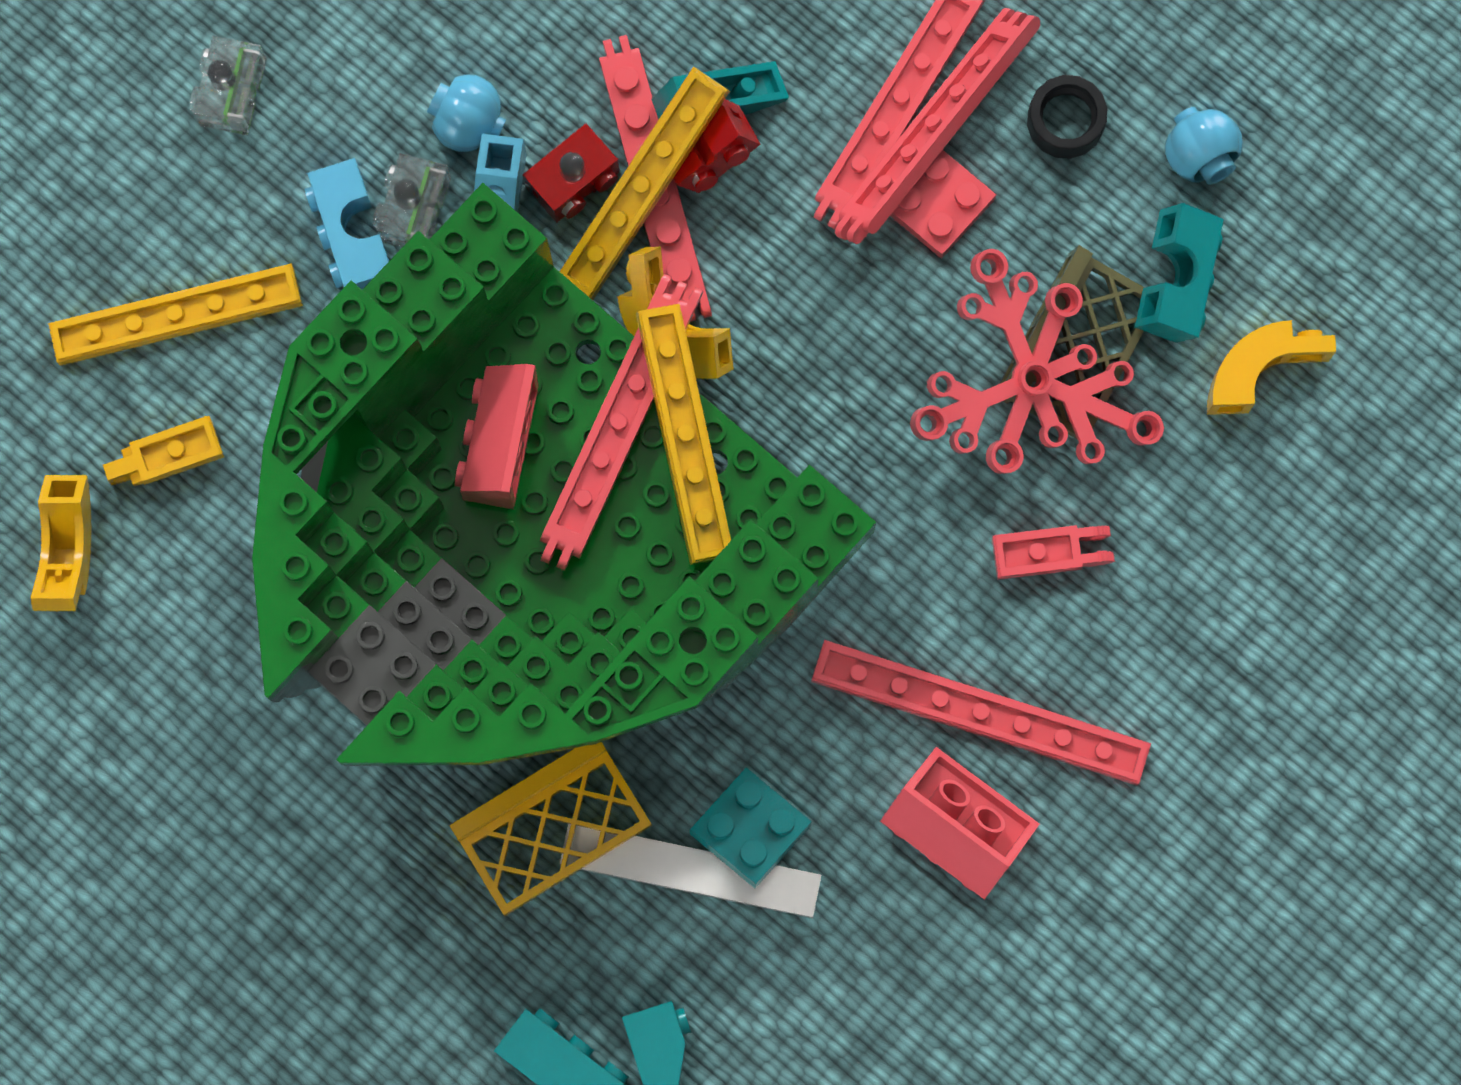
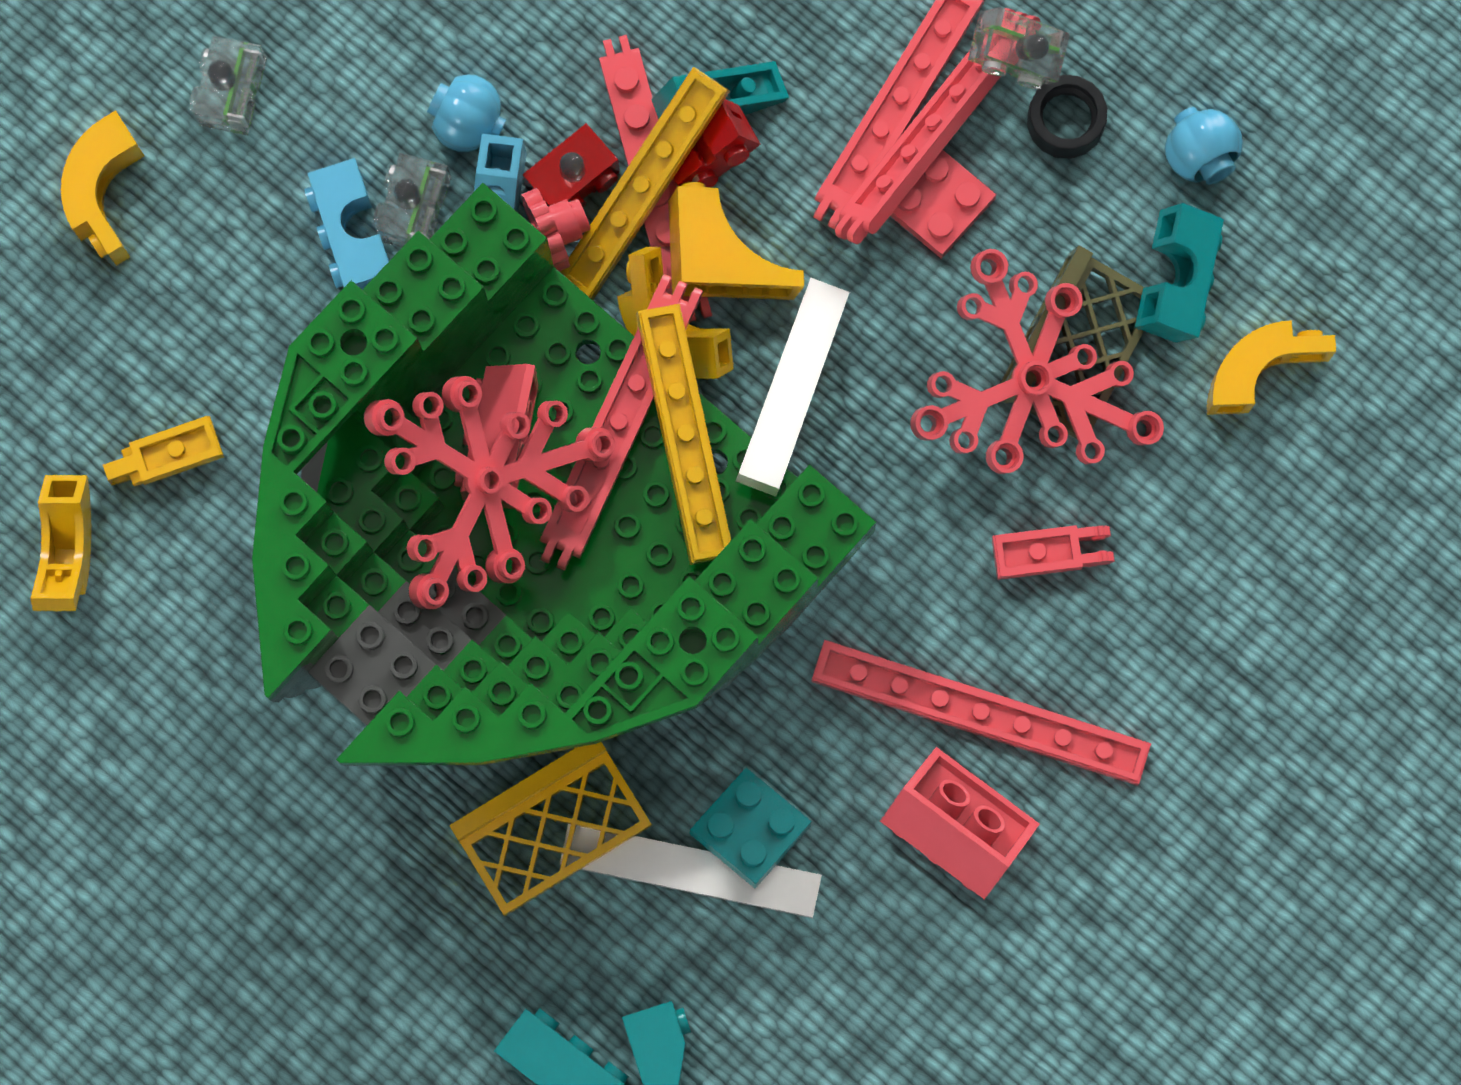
(88, 171): none -> yellow arch
(175, 314): yellow tile -> none
(531, 466): none -> coral plant
(560, 223): none -> coral plant
(713, 257): none -> yellow arch
(792, 387): none -> white tile
(1018, 46): none -> clear piece

